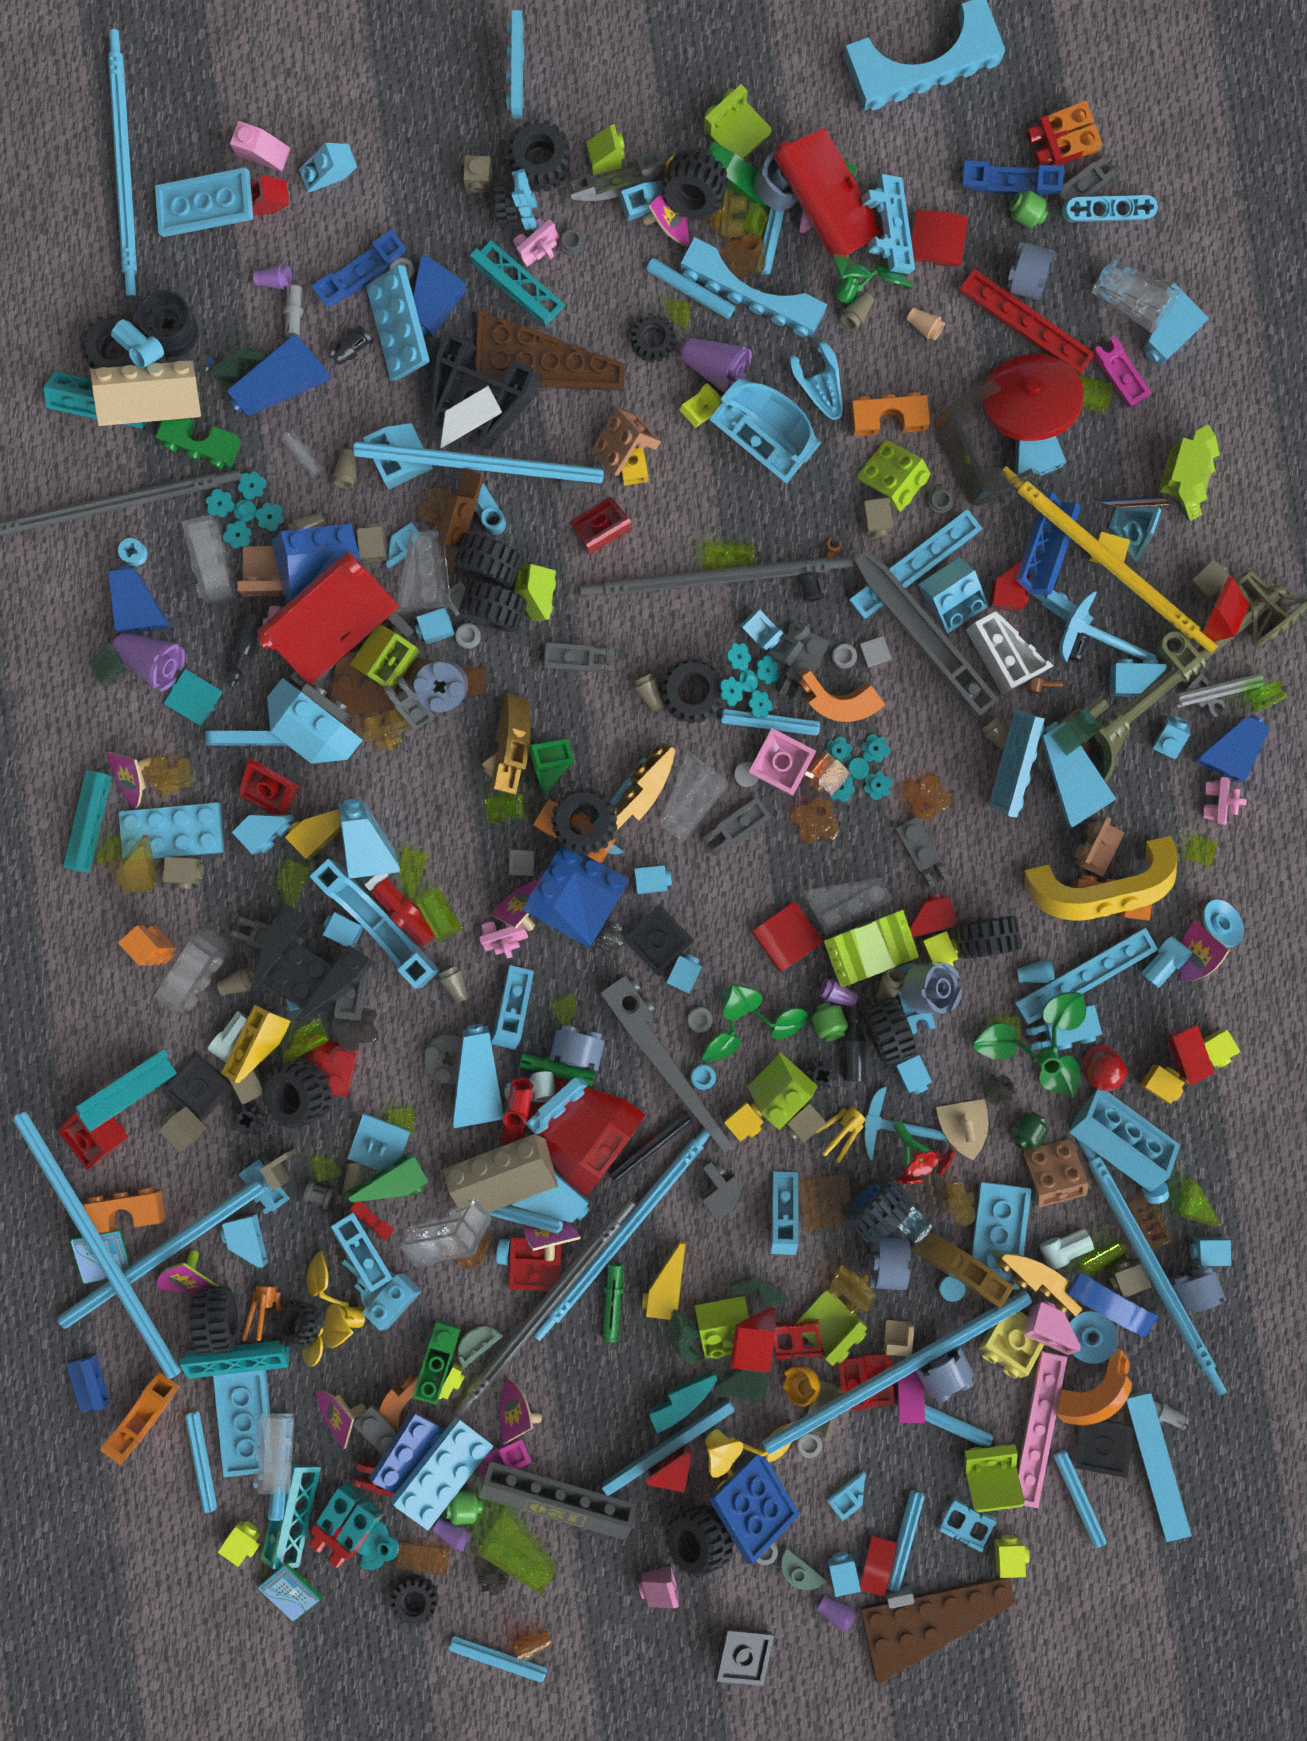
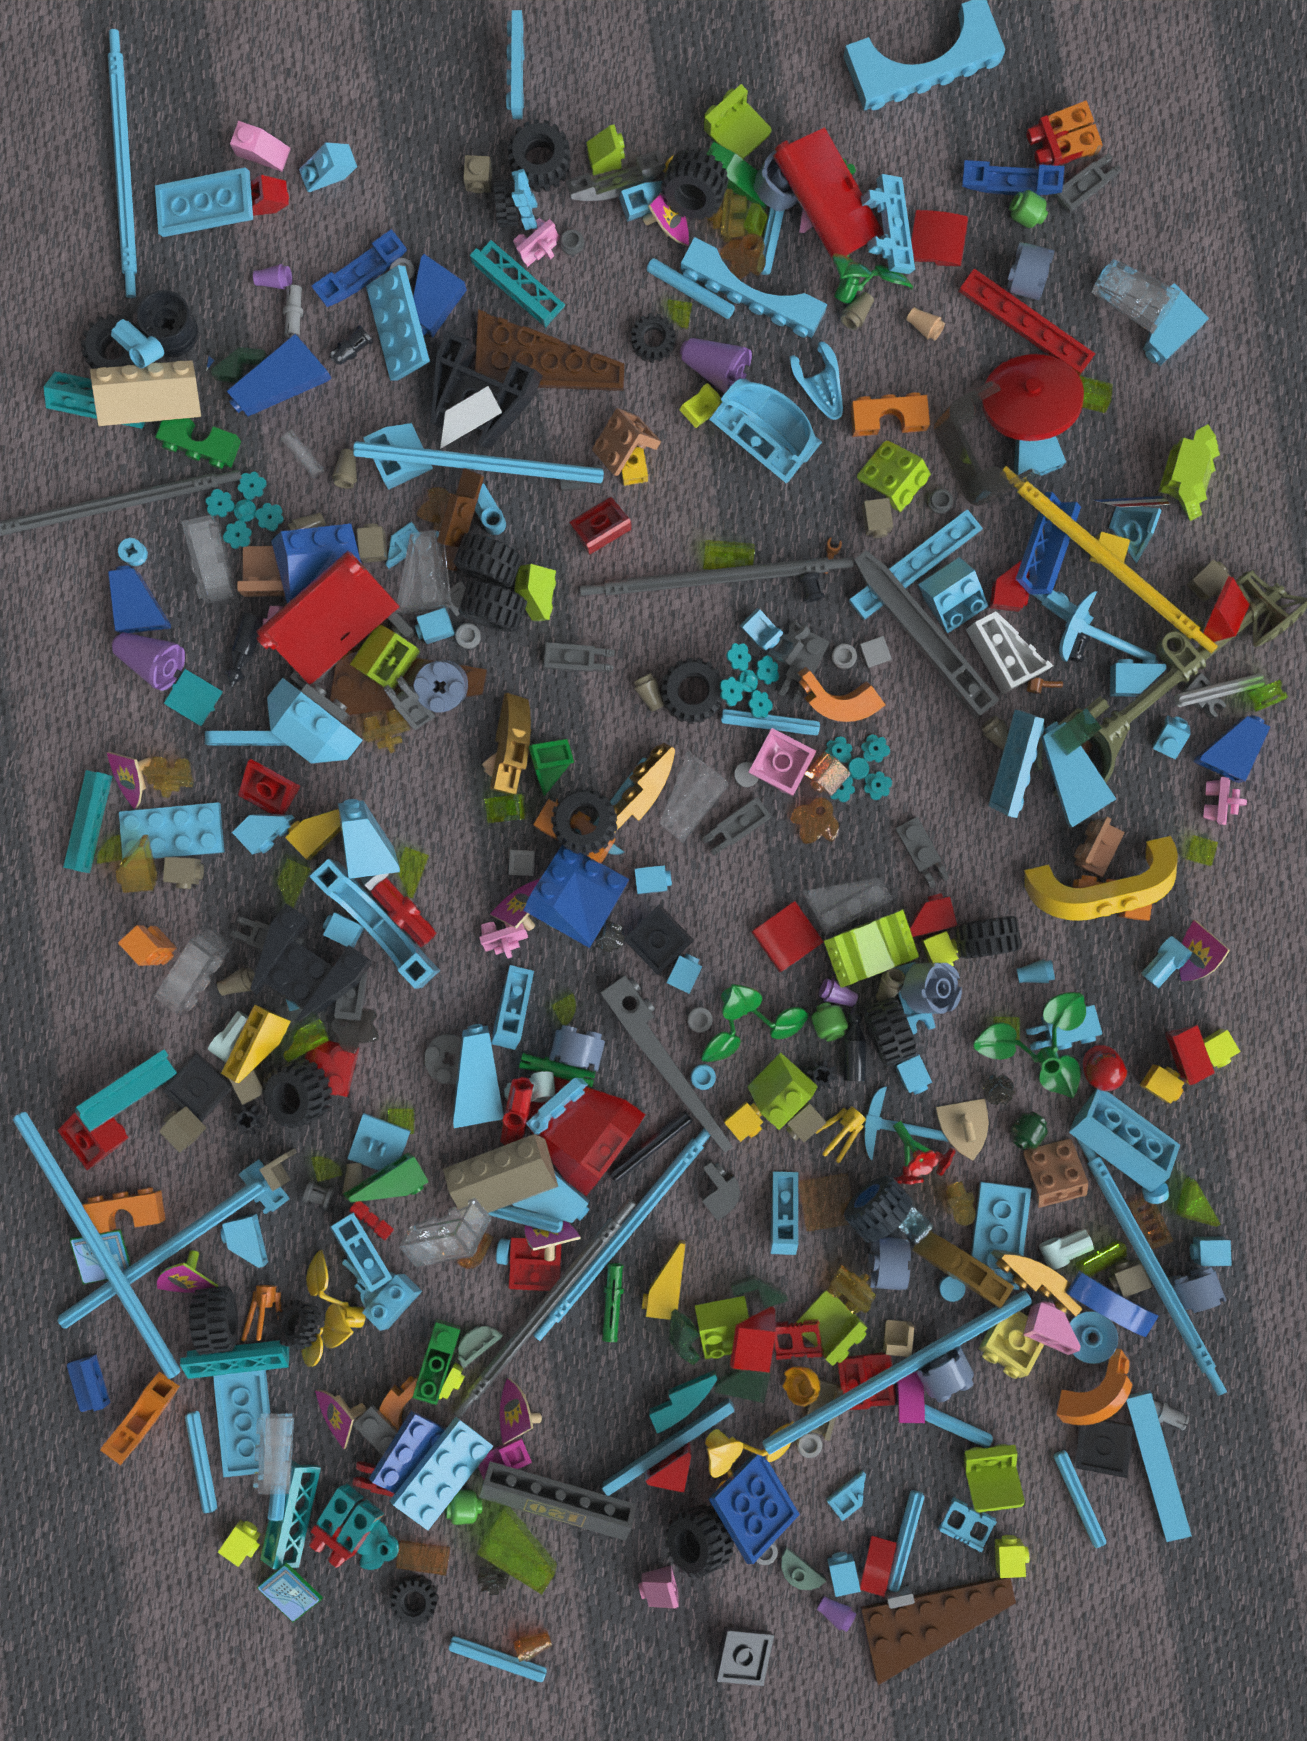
(107, 665): clear green slope -> none
(438, 914): clear neon green slope -> none
(453, 982): dark tan cone -> none
(454, 1535): medium lavender cone -> none
(927, 793): clear orange plate -> none
(1040, 1425): bright pink plate -> none
(1088, 973): medium azure plate -> none
(1109, 204): medium azure beam -> none
(1121, 373): dark pink plate -> none
(1223, 922): medium azure dish -> none

